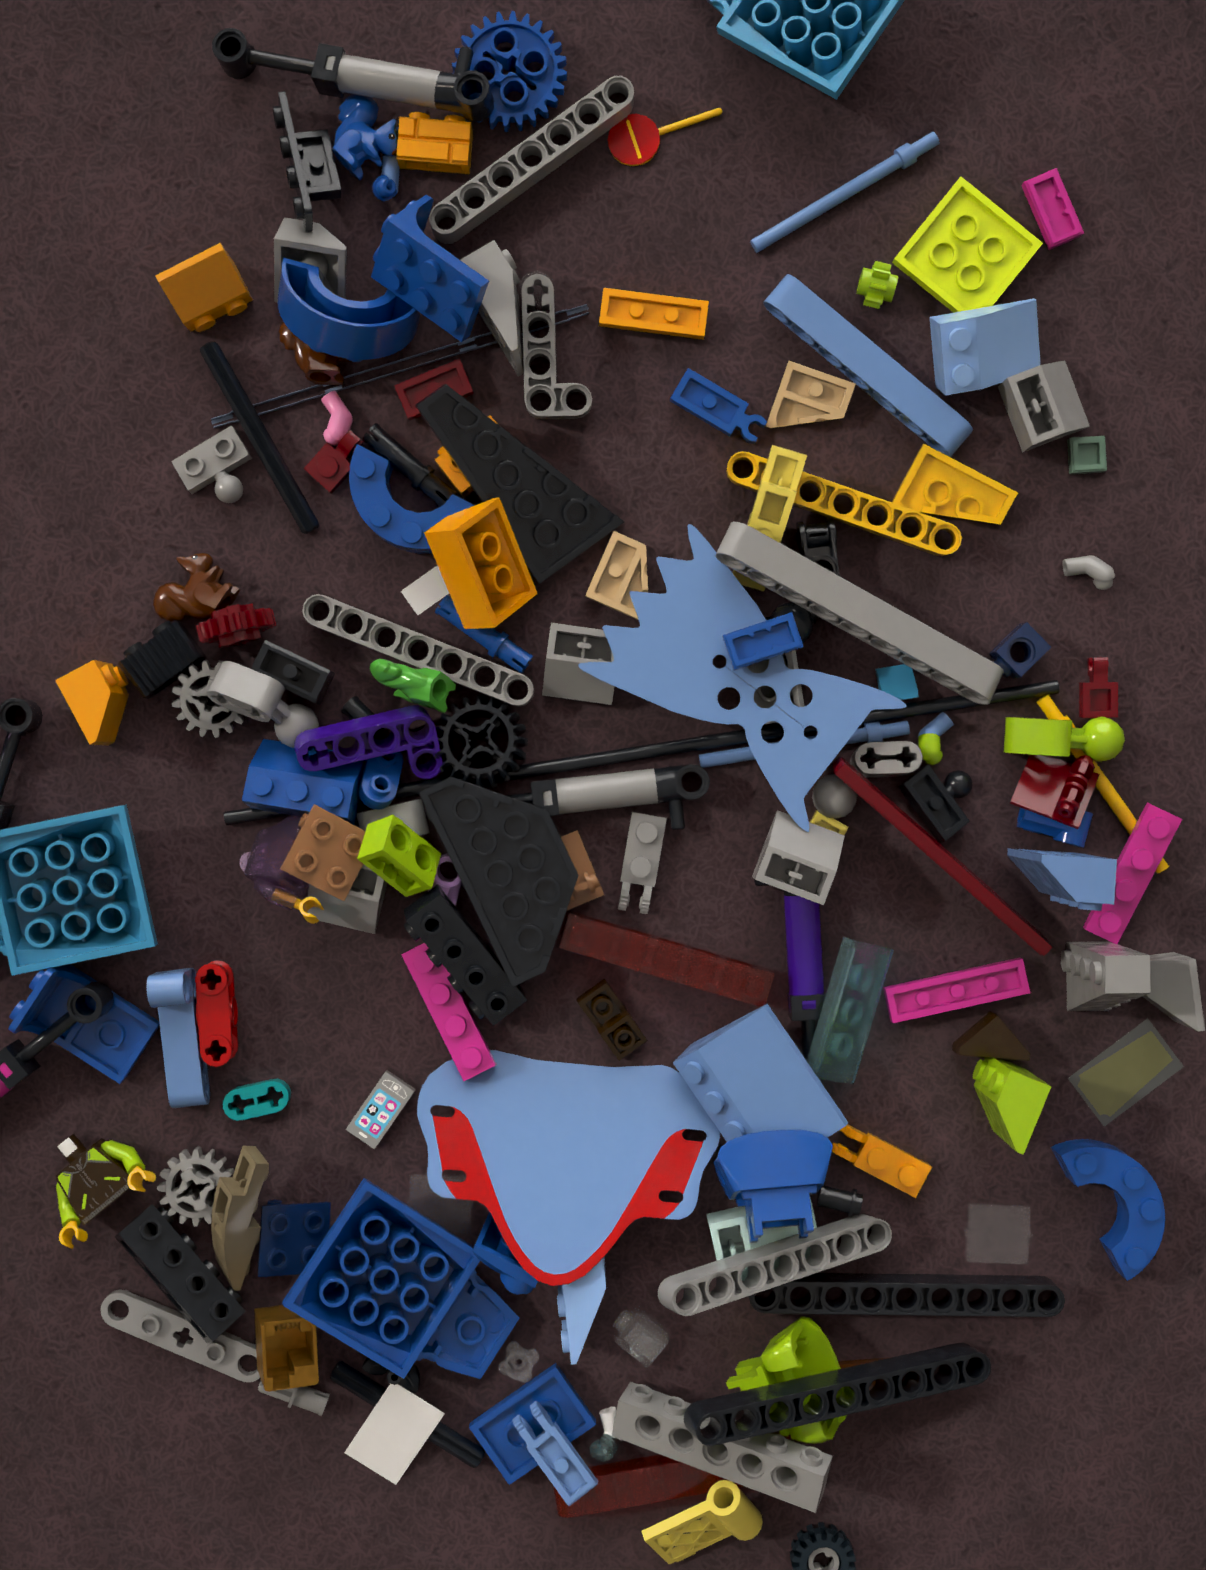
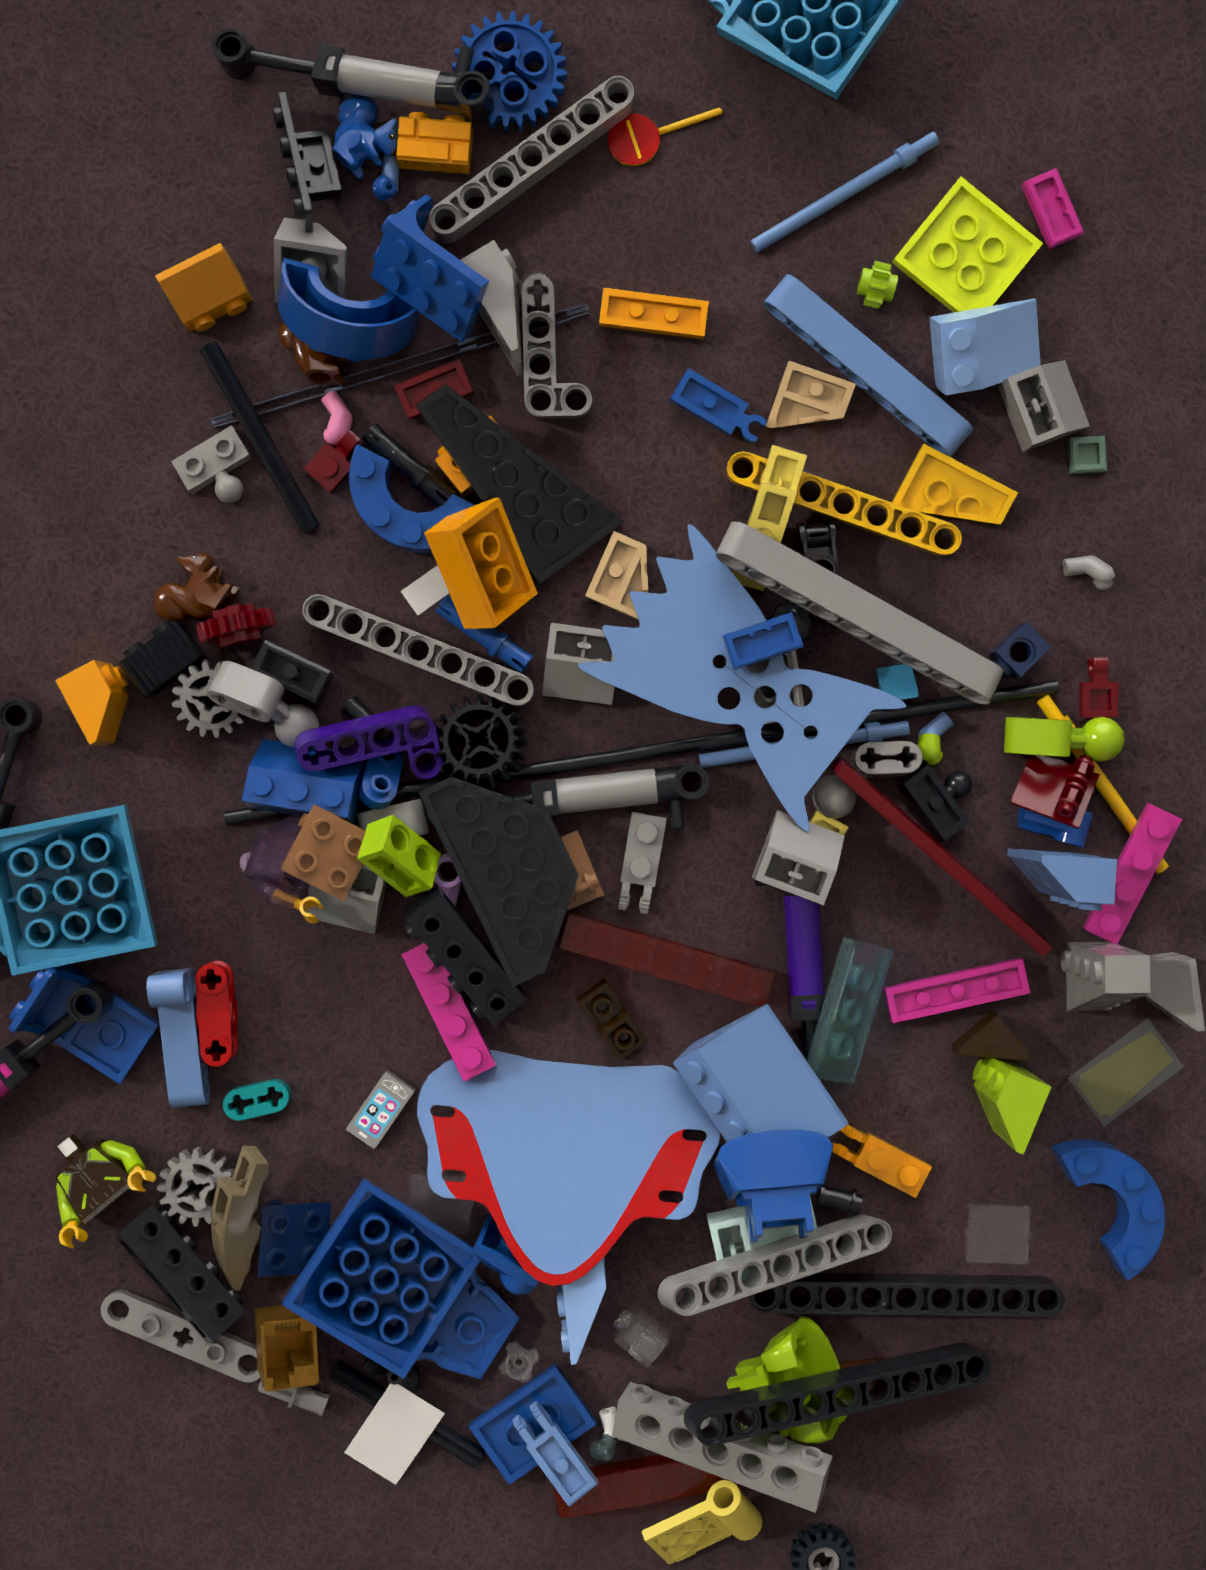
(416, 686): bright green animal -> none

